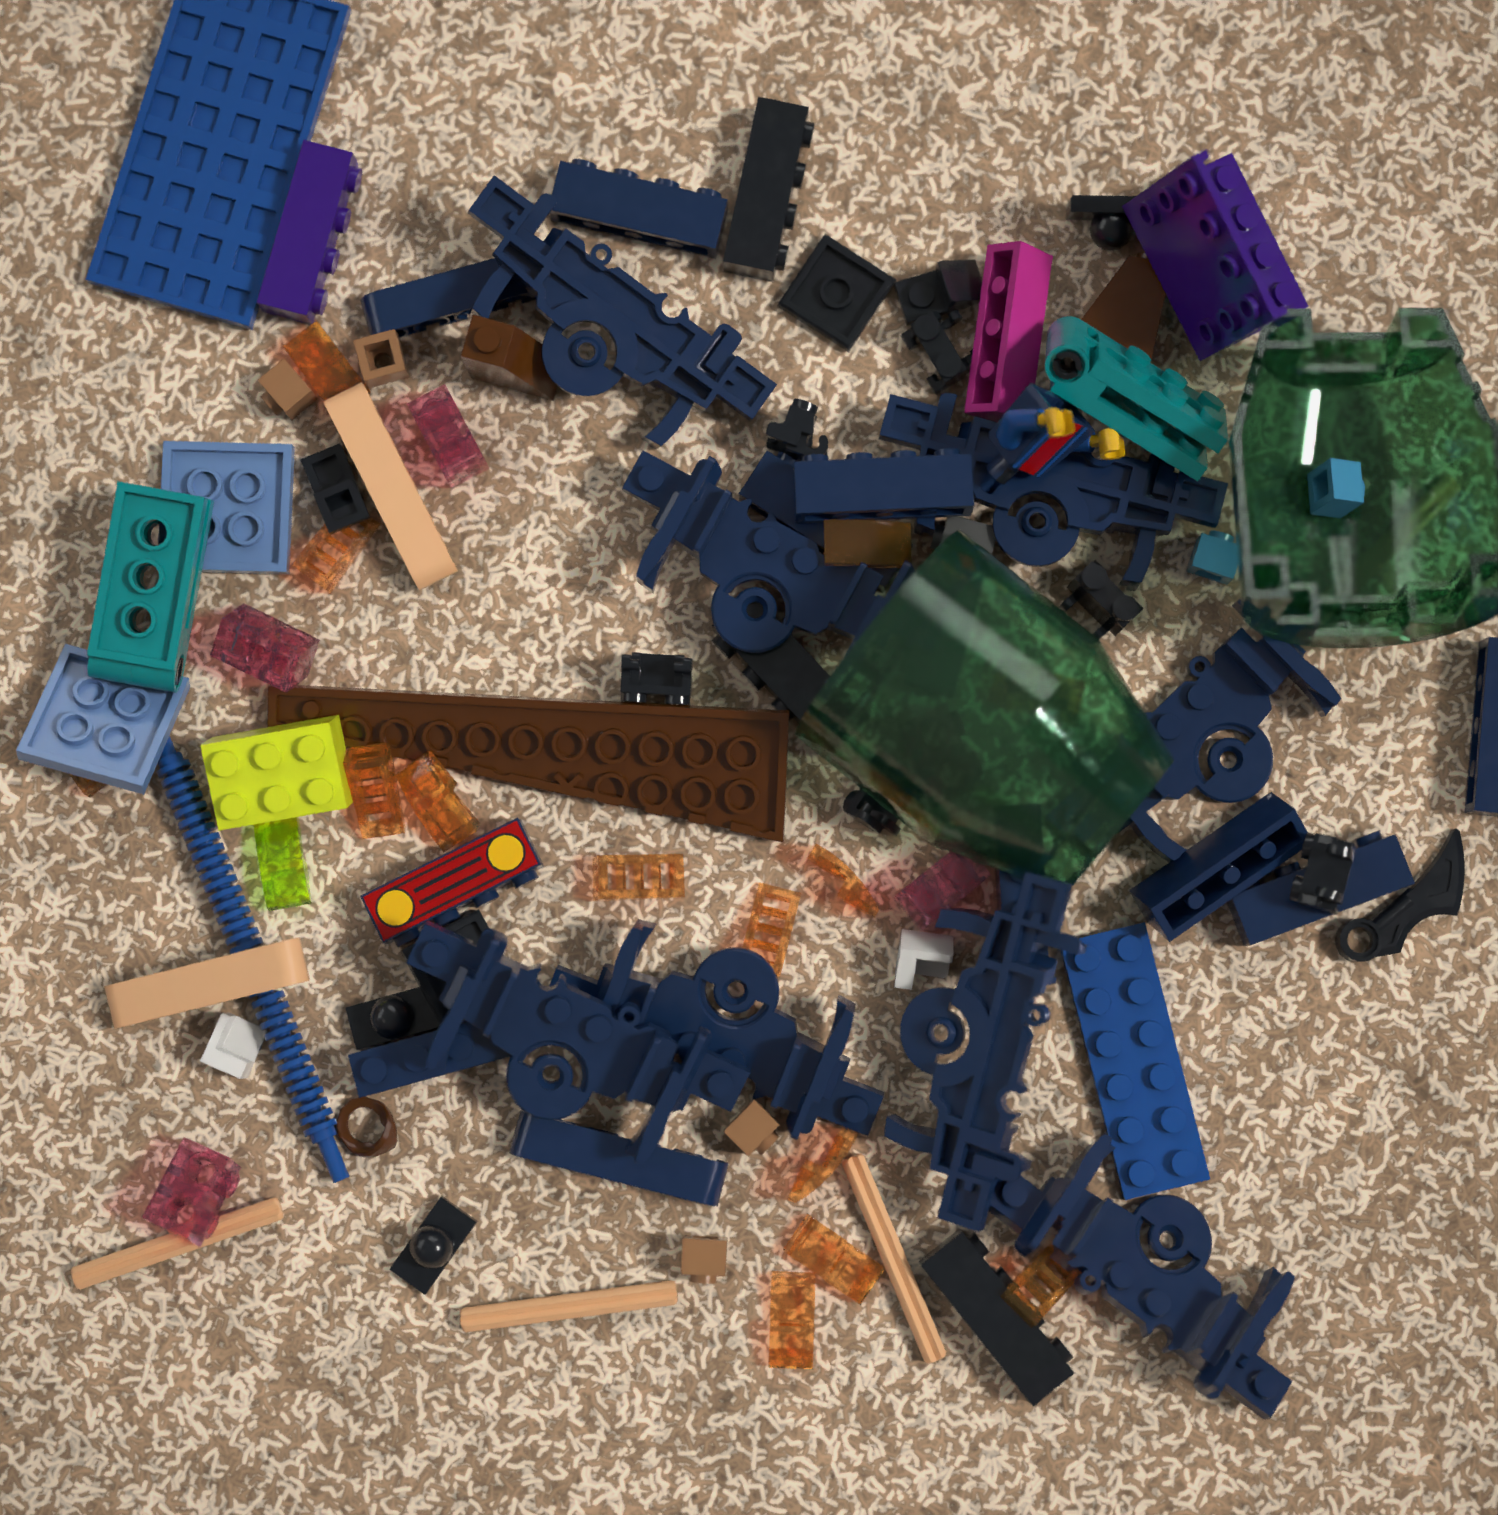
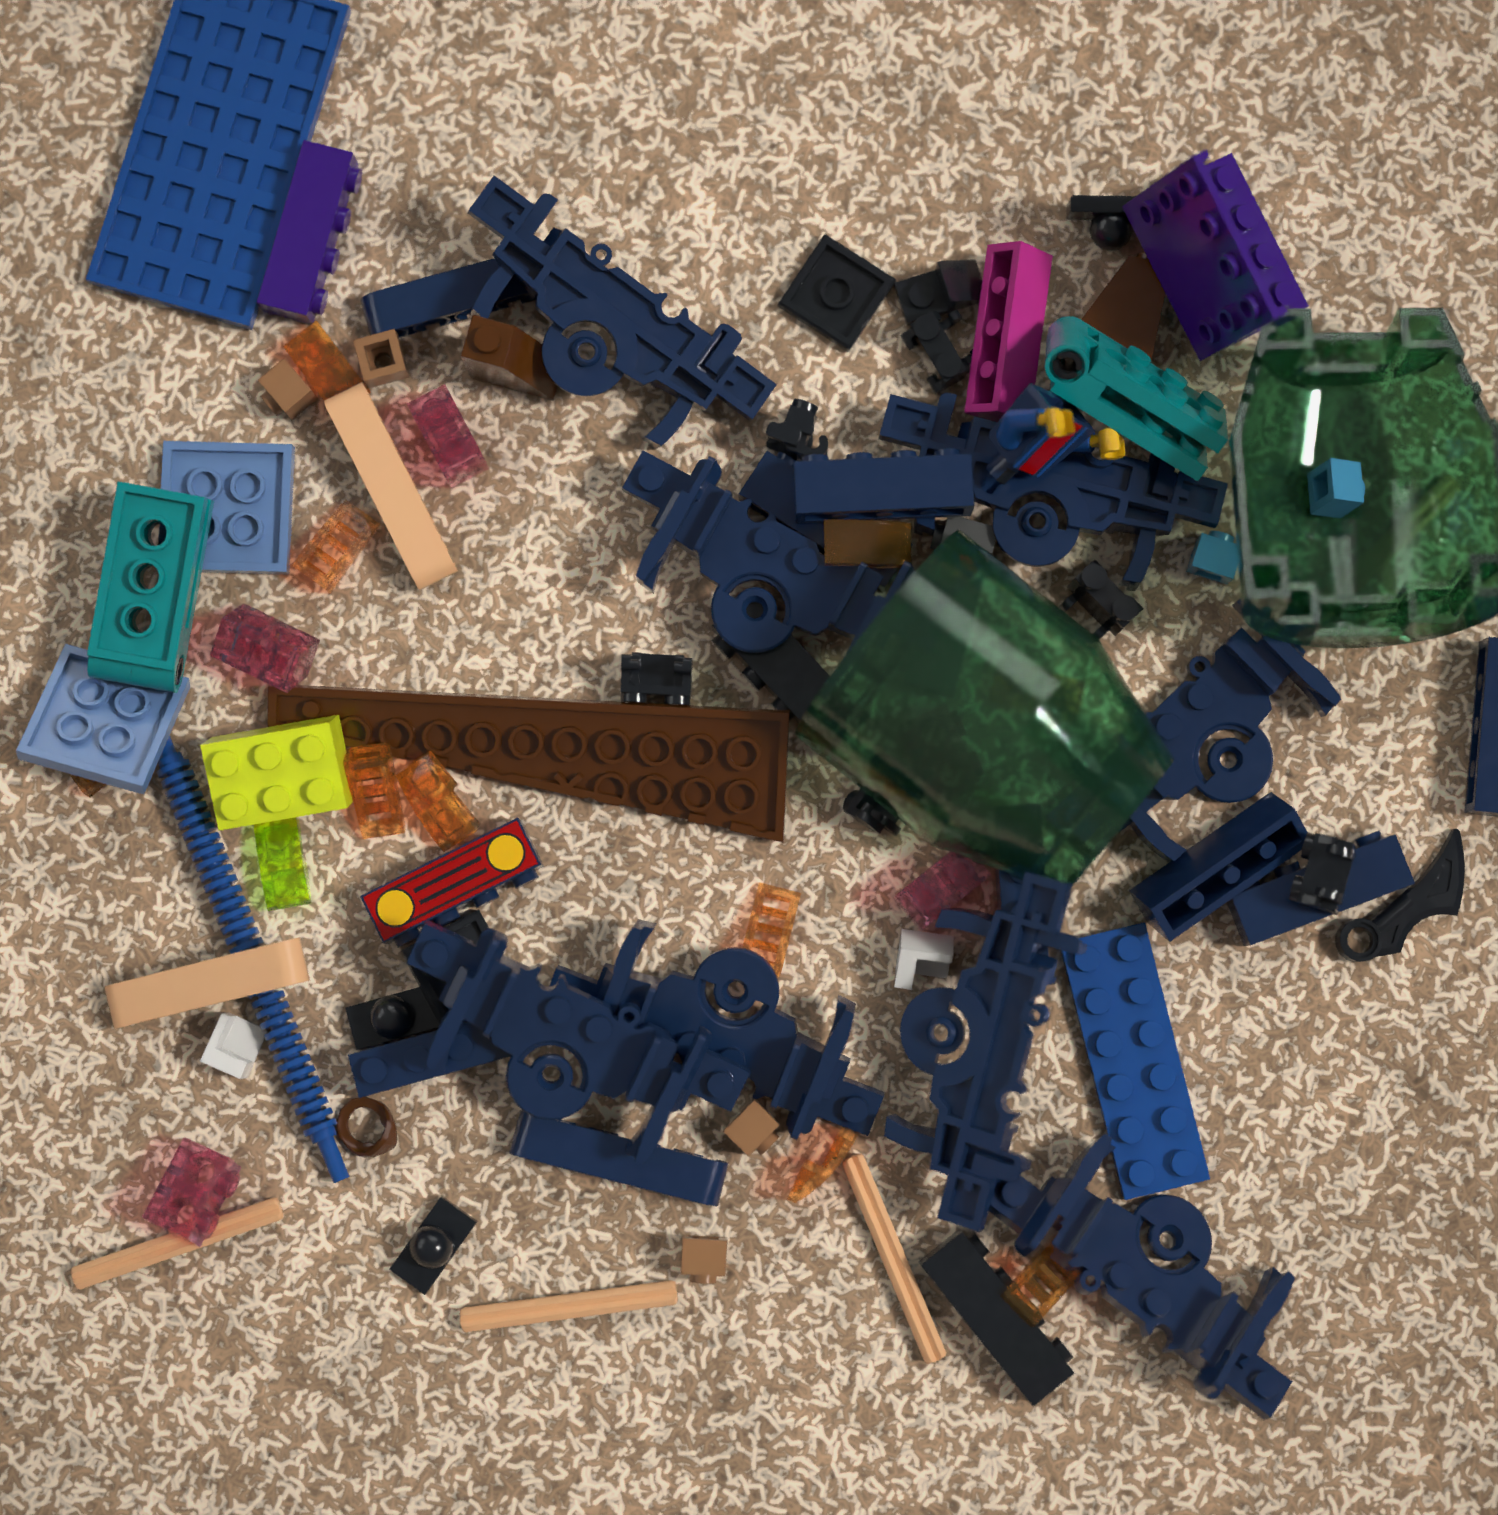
(335, 488): black slope -> none
(600, 877): clear orange slope -> none
(639, 208): dark blue brick -> none
(766, 189): black brick -> none
(792, 1320): clear orange slope -> none
(834, 1259): clear orange slope -> none
(853, 890): clear orange slope -> none

